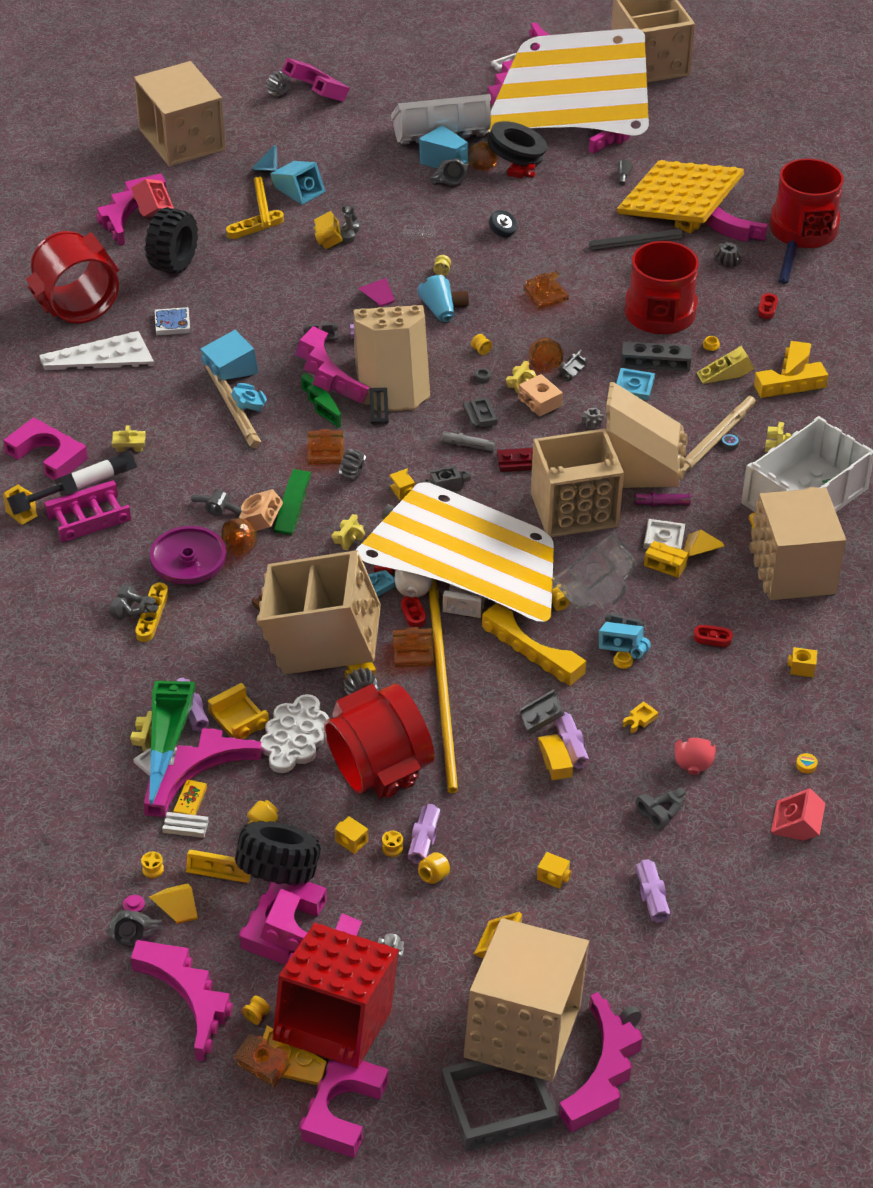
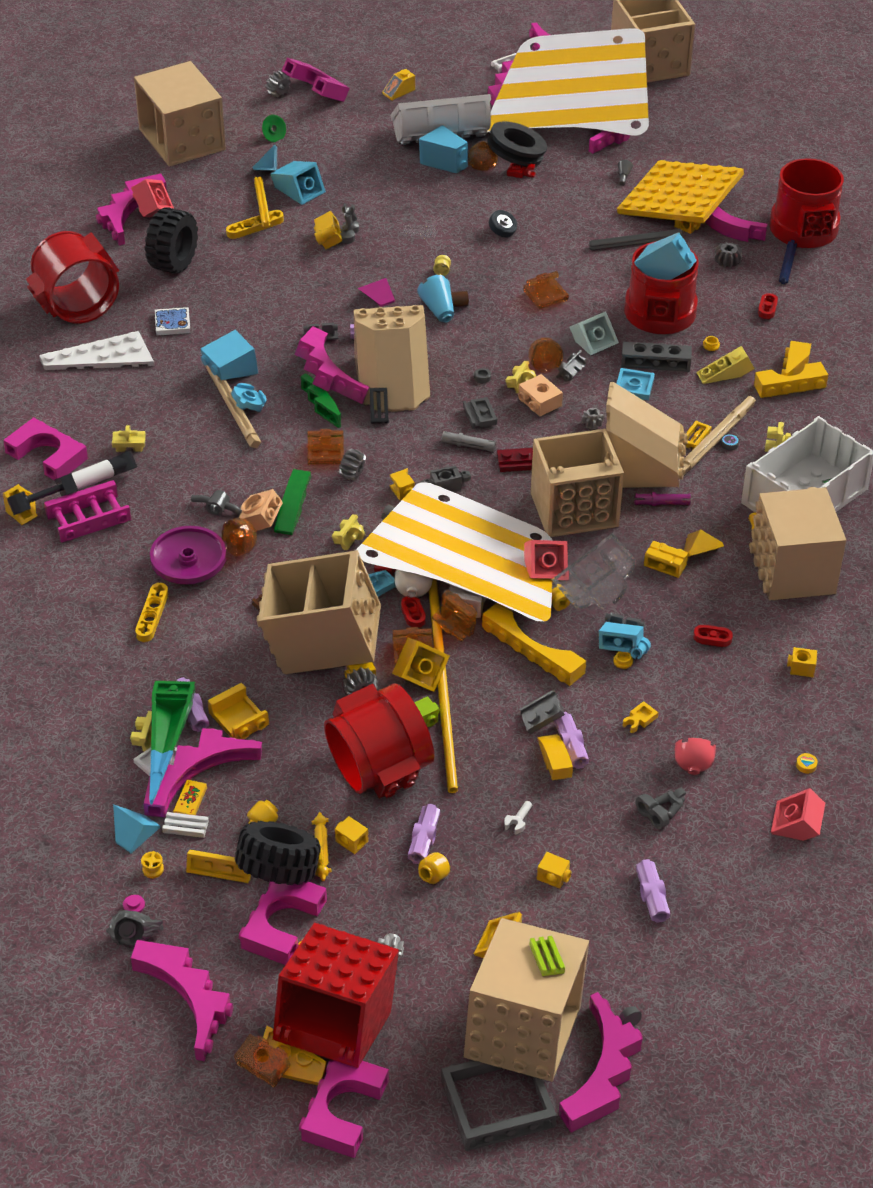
(127, 596): dark grey piece -> none
(132, 828): none -> medium azure slope
(177, 903): yellow slope -> none
(256, 1010): yellow wheel -> none
(278, 125): none -> green piece
(283, 930): dark pink arch -> none
(294, 733): white plate -> none
(321, 834): none -> yellow wheel
(396, 840): yellow wheel -> none
(400, 84): none -> yellow slope
(421, 664): none -> yellow slope
(428, 710): none -> lime brick
(450, 172): dark grey hair -> none
(457, 616): none -> clear orange plate
(481, 344): yellow wheel -> none
(517, 819): none -> white bar
(545, 558): none -> coral slope
(555, 954): none -> lime tile
(594, 333): none -> light aqua slope
(664, 532): white tile -> none
(666, 258): none -> medium azure slope
(702, 426): none -> yellow tile

